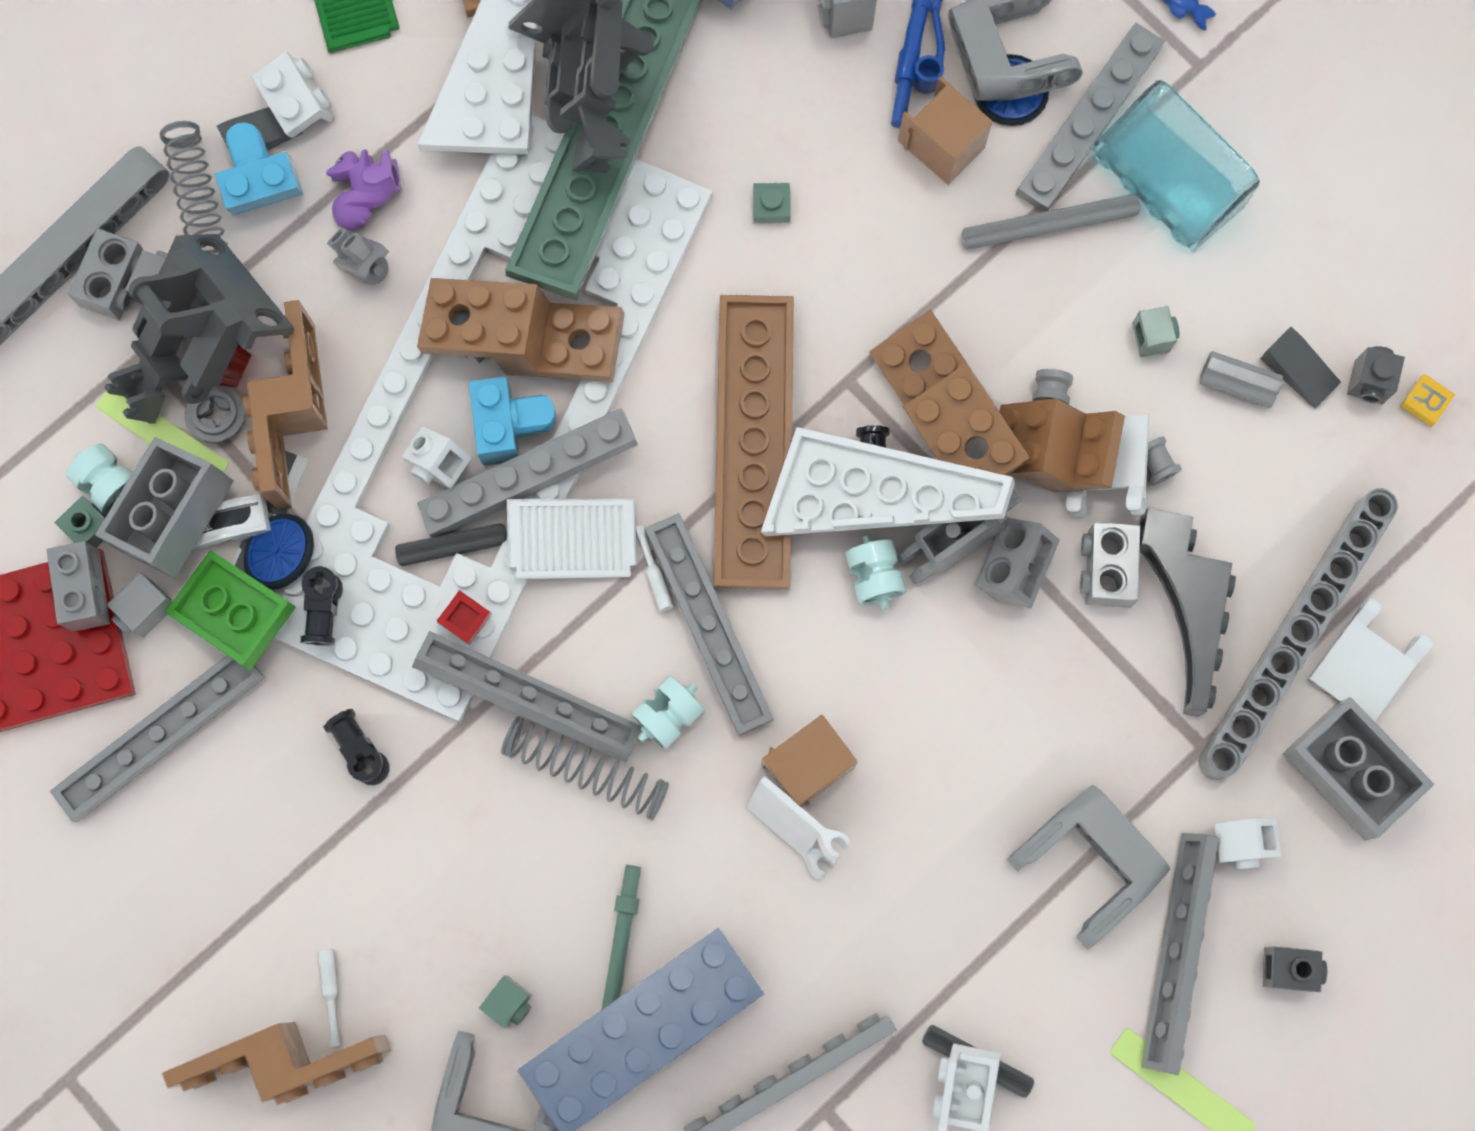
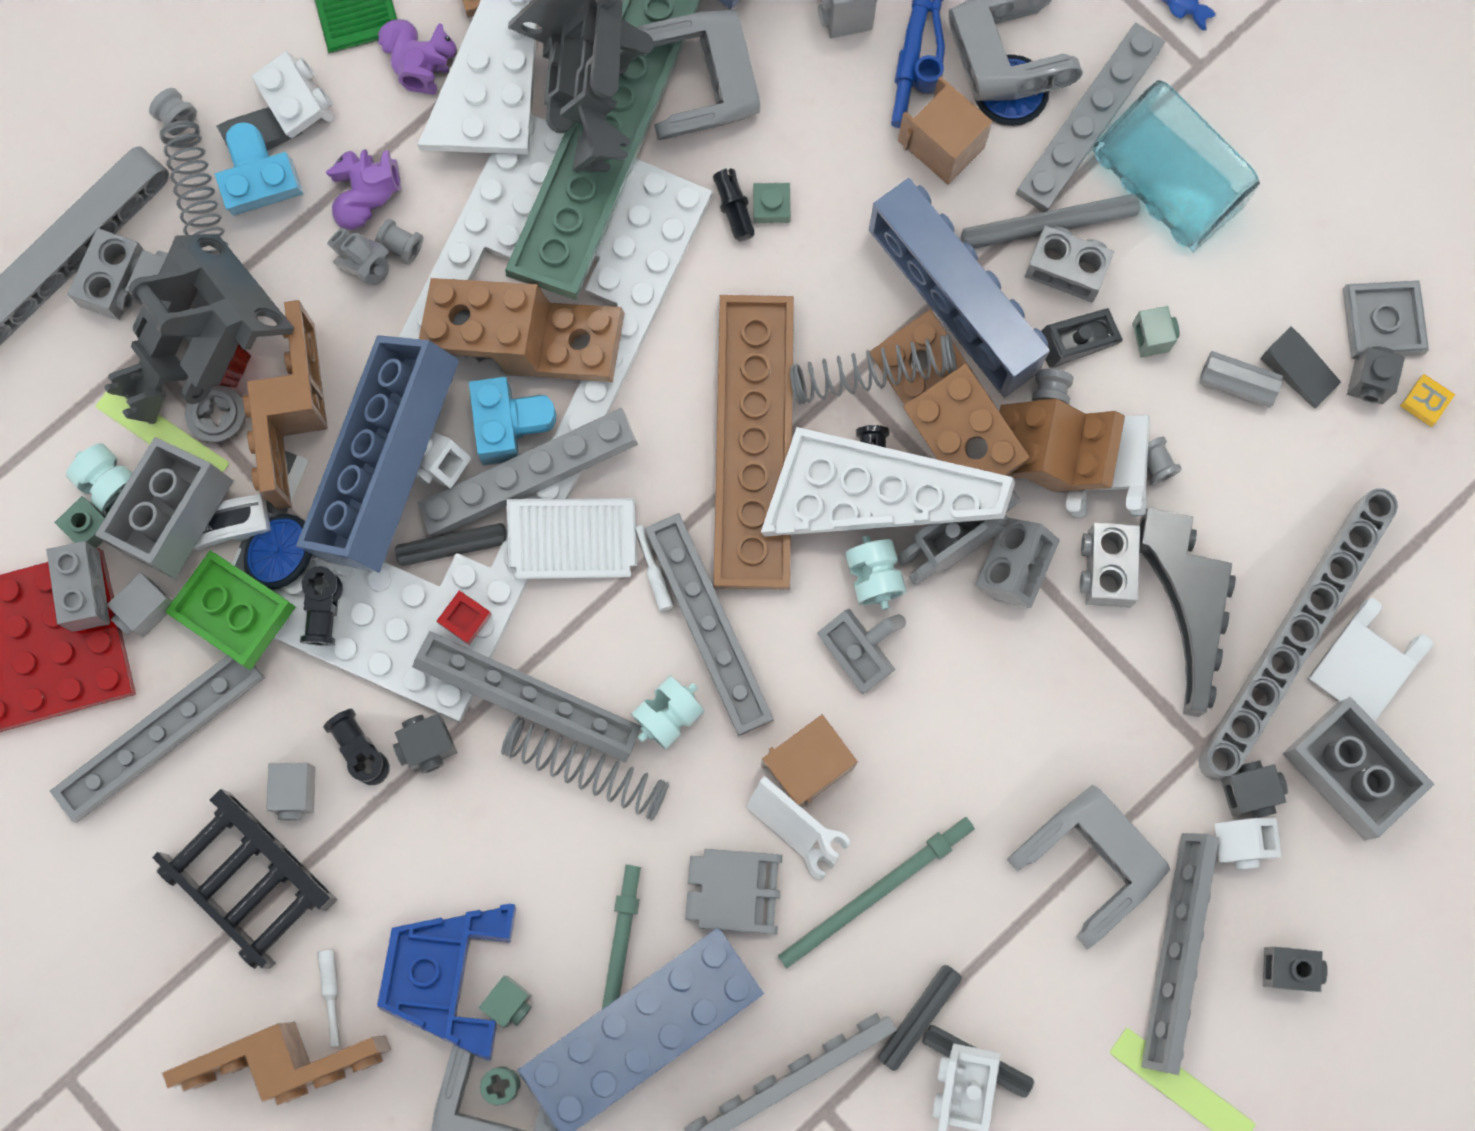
(170, 108): none -> light grey wheel
(283, 867): none -> black fence
(290, 790): none -> light grey brick
(378, 452): none -> sand blue brick
(399, 241): none -> light grey bush
(414, 59): none -> medium lavender animal
(424, 743): none -> dark grey brick
(427, 973): none -> blue wing
(496, 1097): none -> sand green bush
(727, 67): none -> light grey connector
(733, 890): none -> light grey plate
(734, 204): none -> black axle
(799, 386): none -> light grey piece
(858, 649): none -> light grey plate
(919, 1017): none -> dark grey axle
(937, 847): none -> sand green bar
(958, 287): none -> sand blue brick
(1066, 272): none -> light grey brick
(1080, 337): none -> dark grey slope
(1255, 790): none -> dark grey brick
(1386, 317): none -> light grey tile

